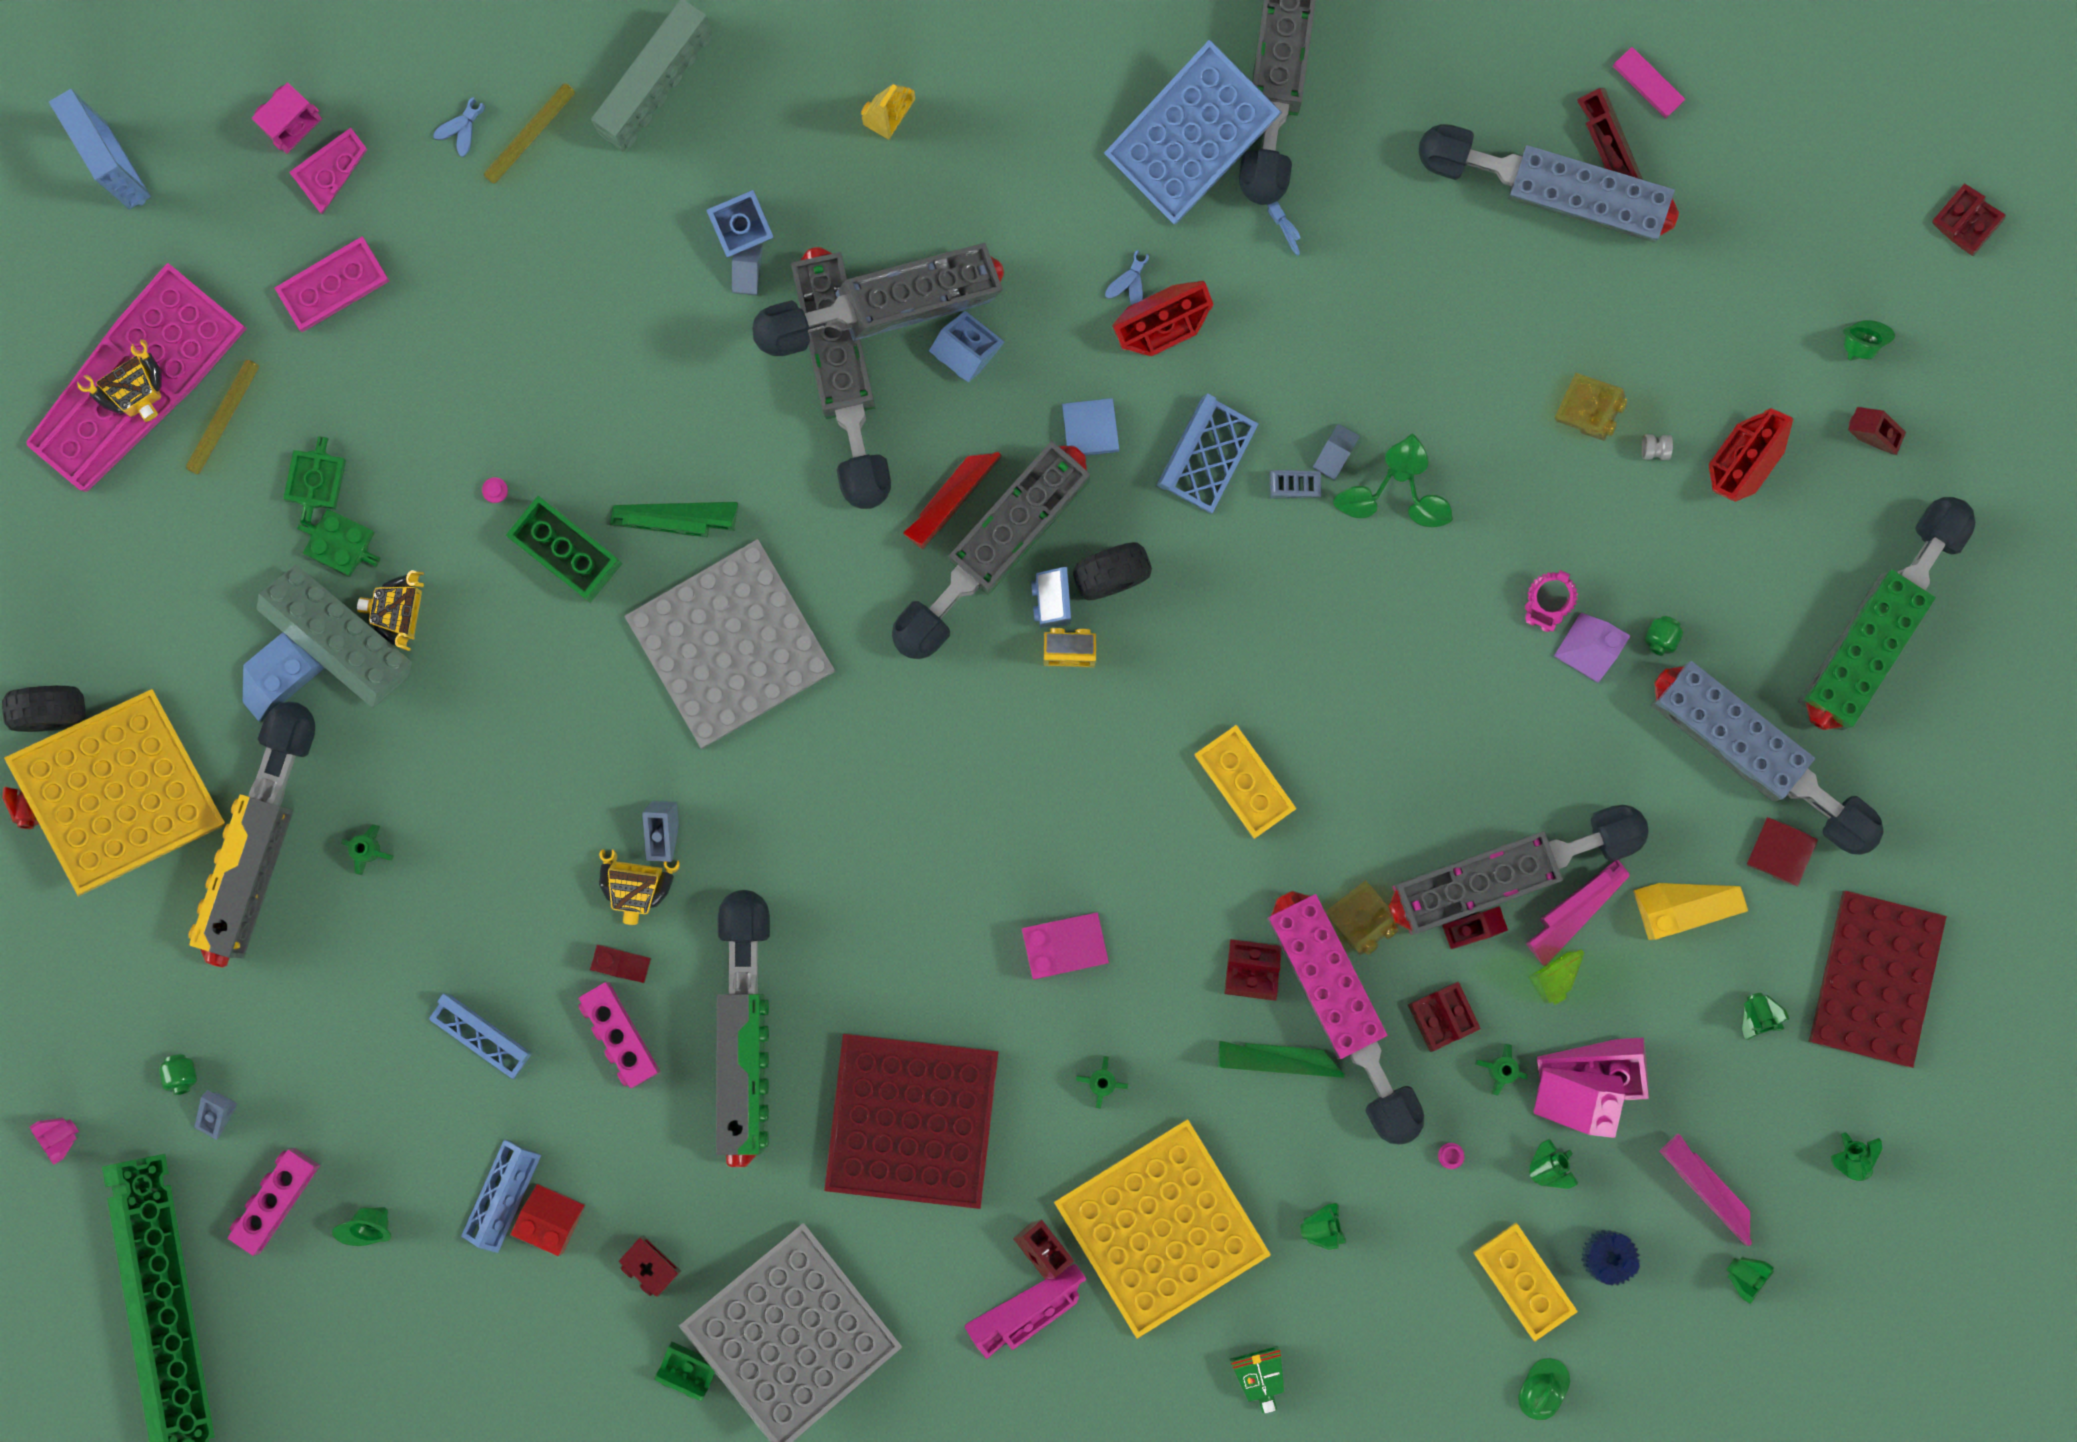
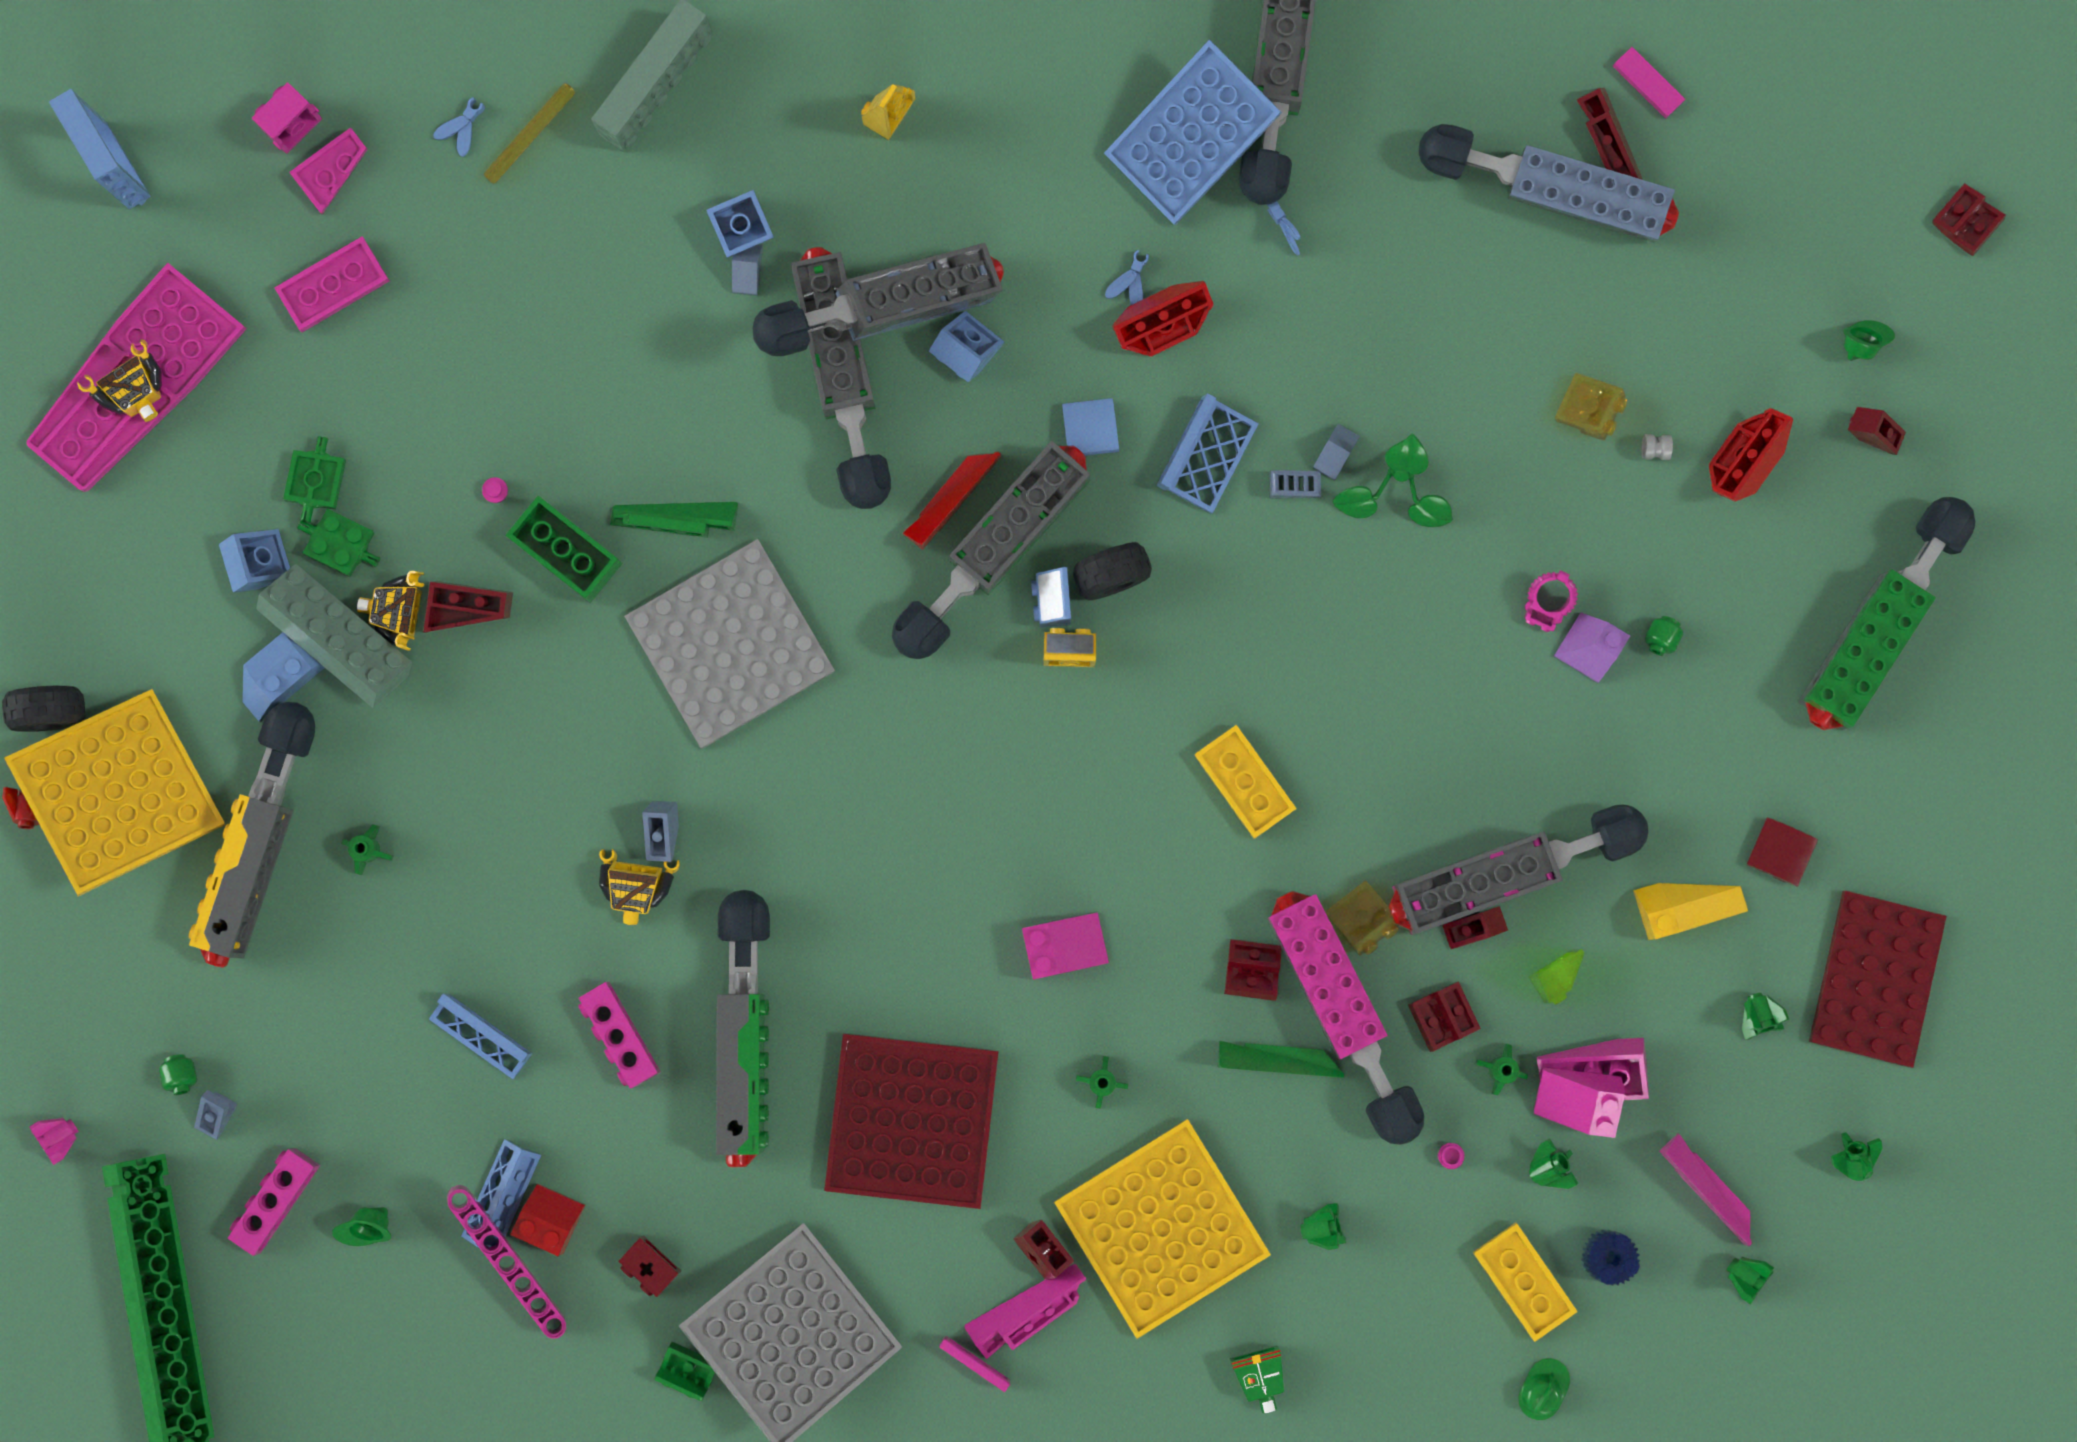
(222, 416): clear yellow axle -> none
(254, 559): none -> medium blue slope
(462, 605): none -> dark red wedge
(508, 1274): none -> dark pink beam
(620, 963): dark red slope -> none
(975, 1363): none -> dark pink tile
(1575, 911): dark pink wedge -> none
(1759, 752): sand blue piece -> none

